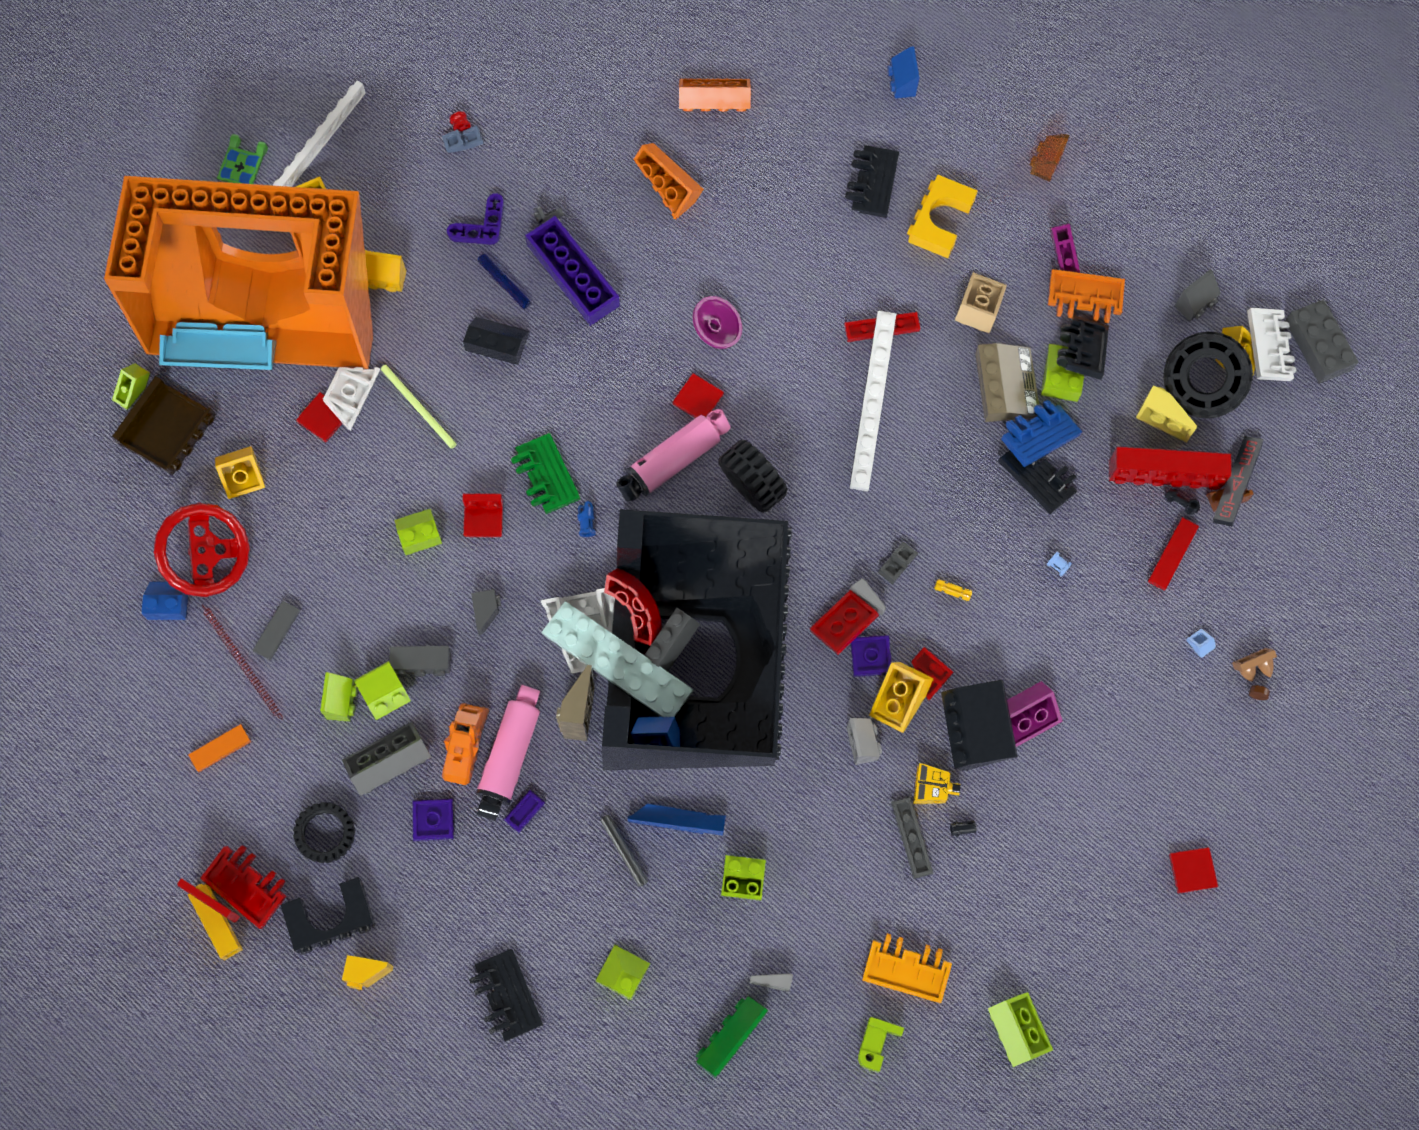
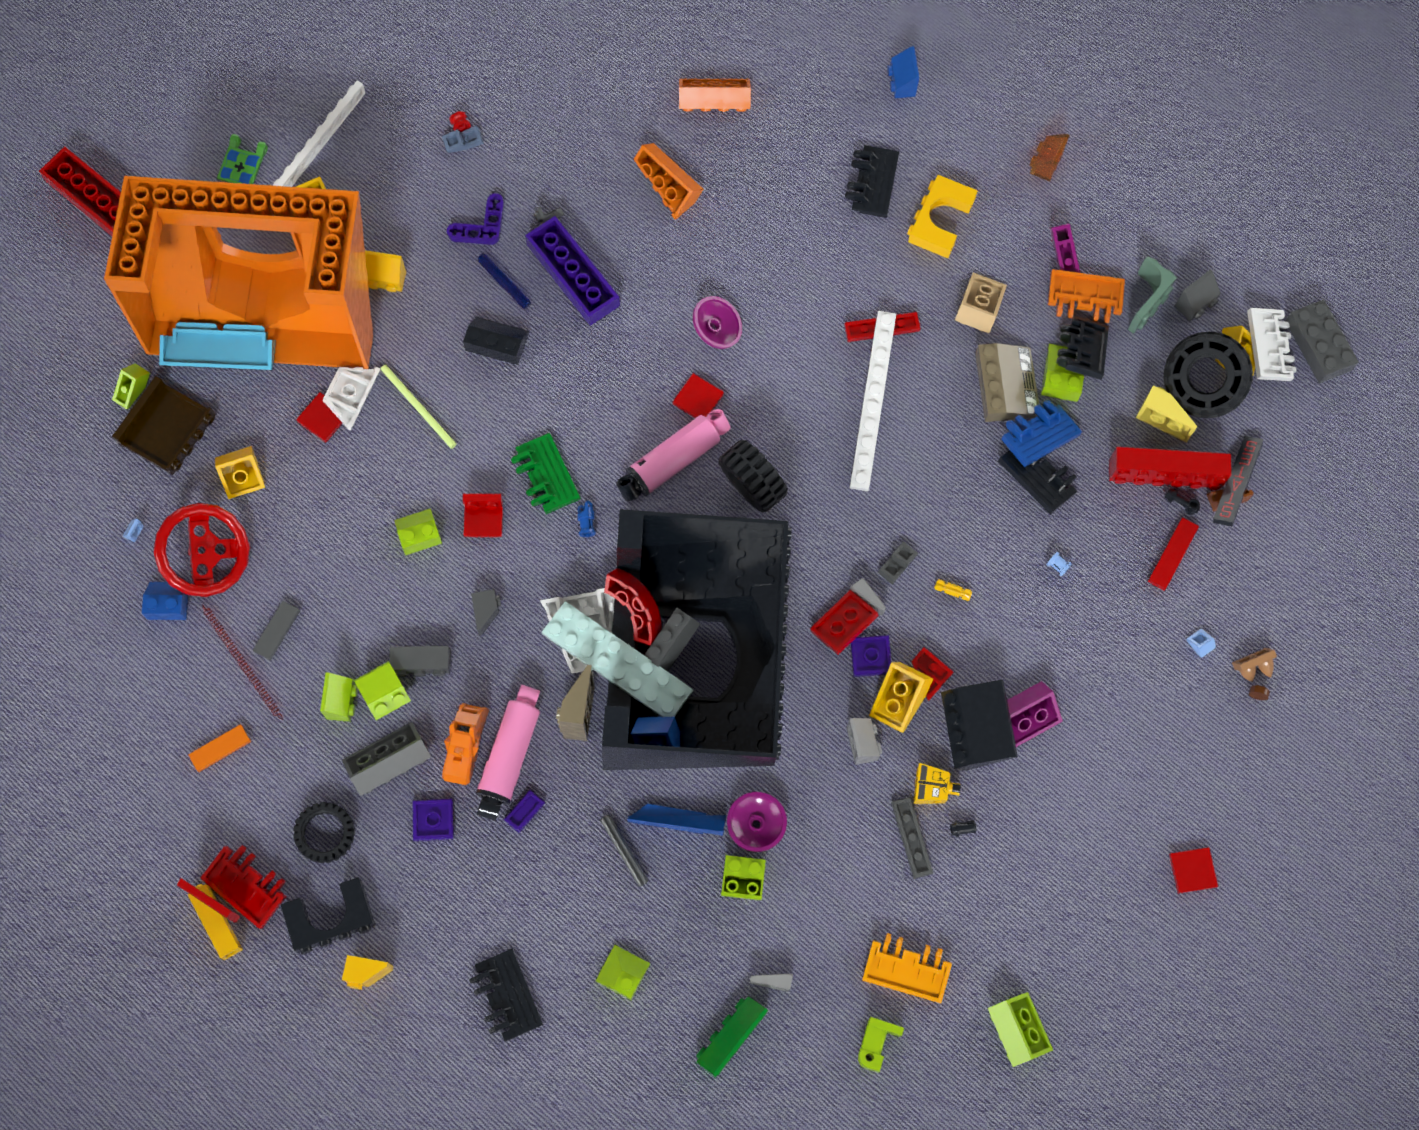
(83, 188): none -> red brick
(133, 530): none -> light blue slope
(760, 808): none -> magenta dish
(1161, 282): none -> sand green bracket

